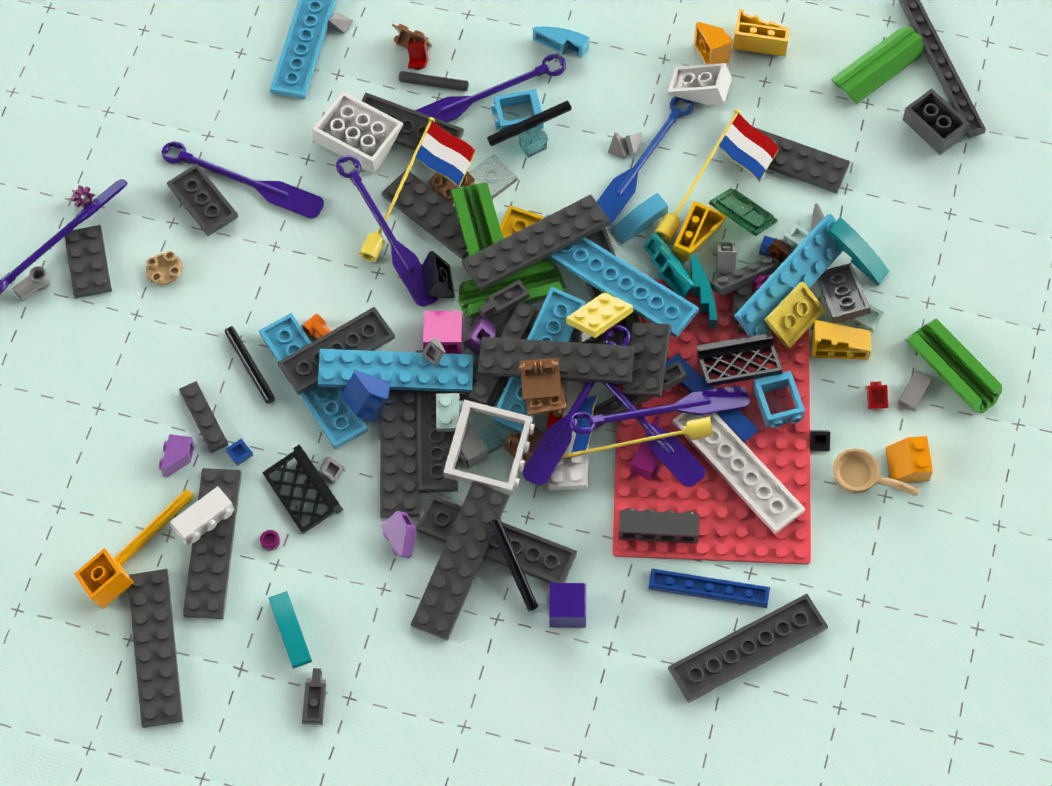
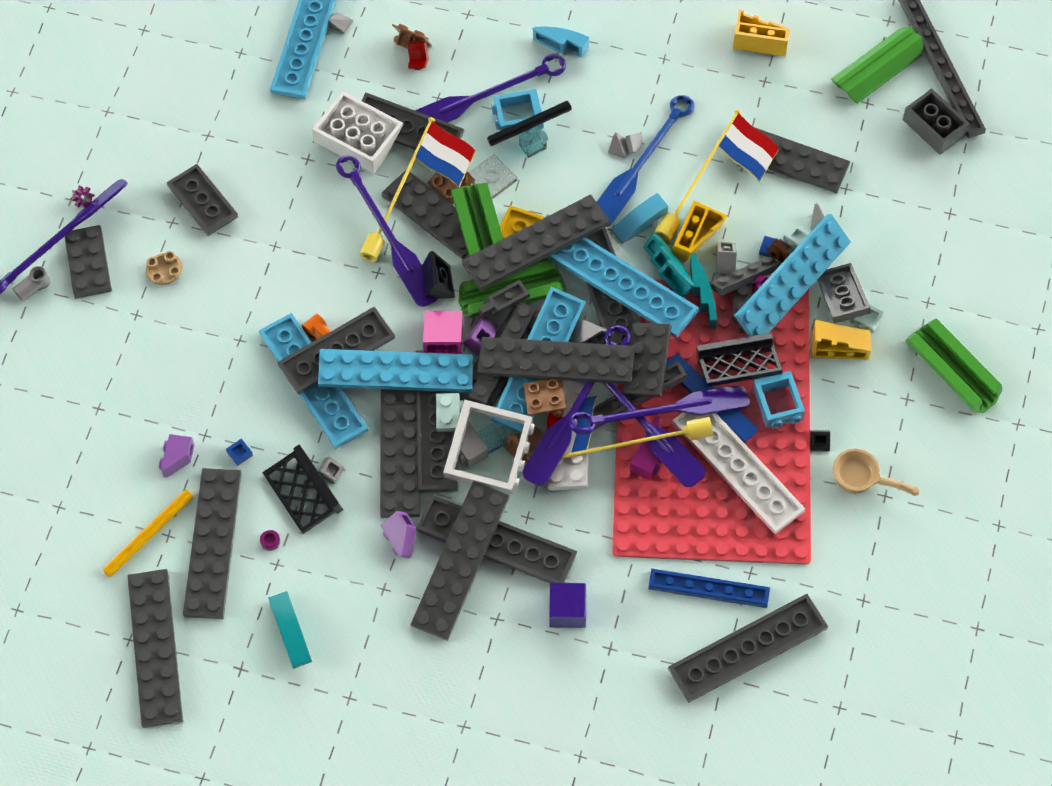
(103, 578): light orange slope -> none
(202, 516): white brick -> none
(203, 417): dark grey plate -> none
(250, 365): black axle -> none
(274, 192): dark purple piece -> none
(314, 699): dark grey hinge -> none
(366, 395): blue slope -> none
(433, 351): light grey slope -> none
(435, 81): dark grey axle -> none
(513, 564): black axle -> none
(540, 378): medium nougat hinge -> none
(599, 314): light yellow plate -> none
(658, 526): dark grey brick -> none
(701, 83): white slope -> none
(712, 43): light orange slope -> none
(743, 211): clear green piece -> none
(794, 315): light yellow plate -> none
(859, 250): teal slope -> none
(877, 395): red bracket -> none
(910, 460): light orange slope -> none
(915, 390): light grey tile -> none

